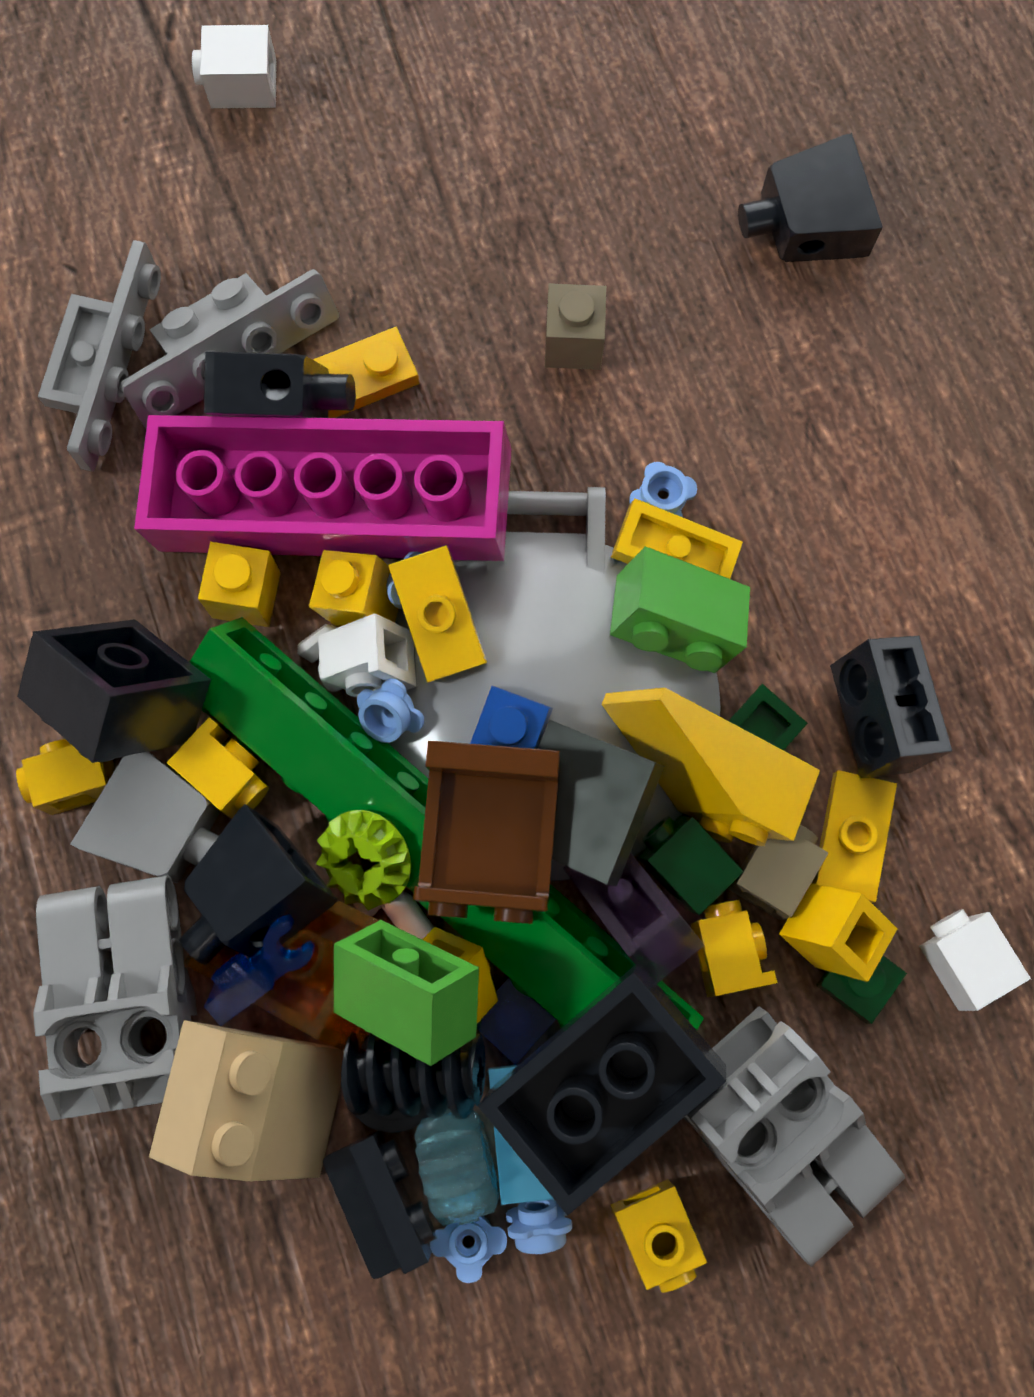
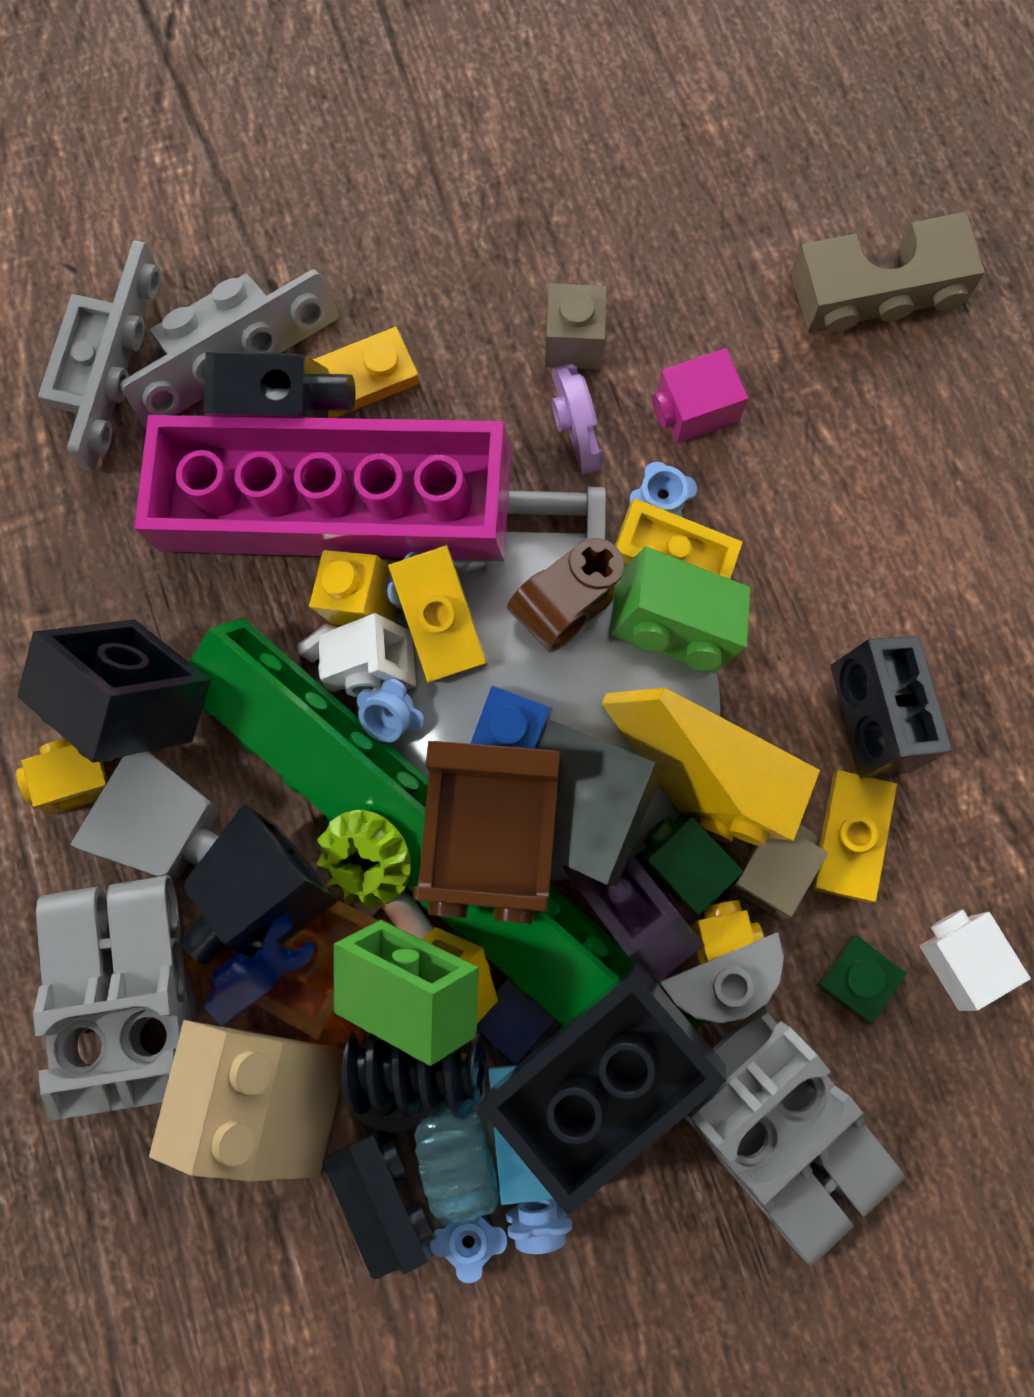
(219, 771): yellow brick -> none
(236, 66): white brick -> none
(239, 583): yellow brick -> none
(568, 592): none -> reddish brown piece
(576, 414): none -> lavender plate
(659, 1237): yellow brick -> none
(699, 396): none -> dark pink brick
(730, 984): none -> light grey plate
(769, 718): dark green plate -> none
(816, 205): black torso -> none
(839, 931): yellow brick -> none
(843, 287): none -> dark tan arch

